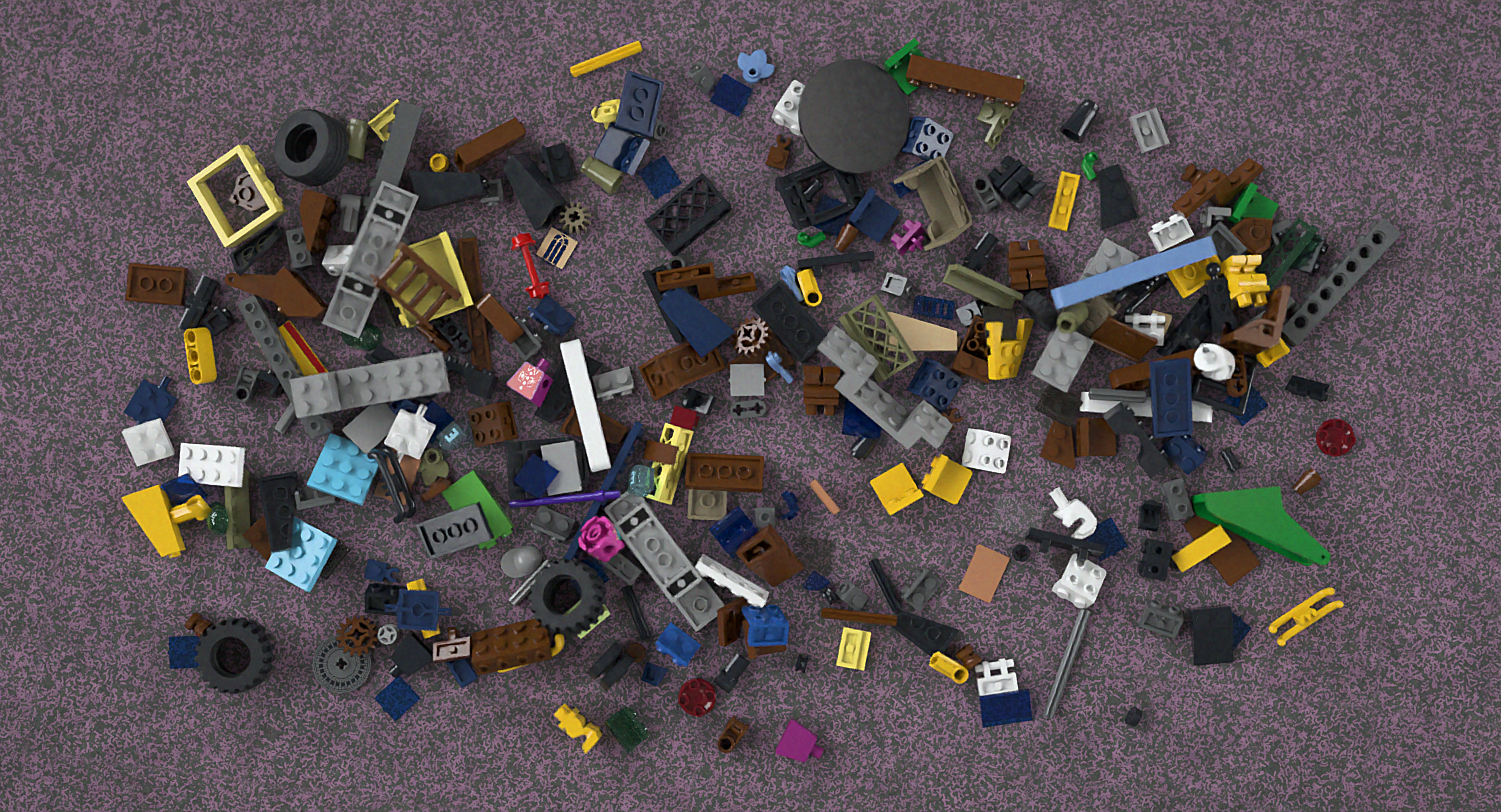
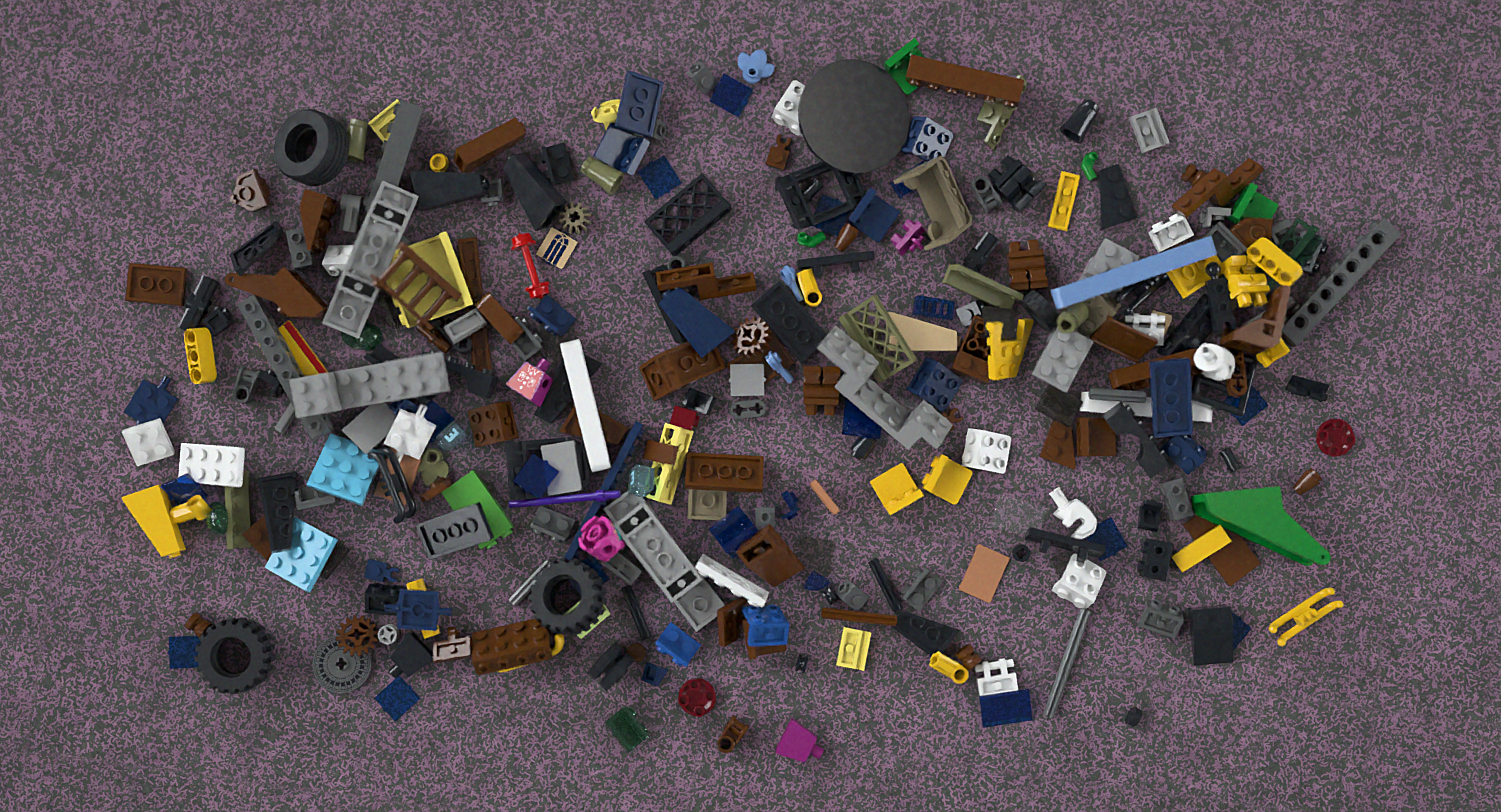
(213, 210): light yellow window -> none
(462, 672): dark blue plate -> none
(465, 325): none -> light grey tile
(521, 561): light grey cap -> none
(576, 725): yellow hips -> none
(606, 59): yellow axle -> none
(613, 383): light grey bracket -> none
(729, 676): black piece -> none
(897, 286): bracket -> none
(1274, 262): none -> yellow beam

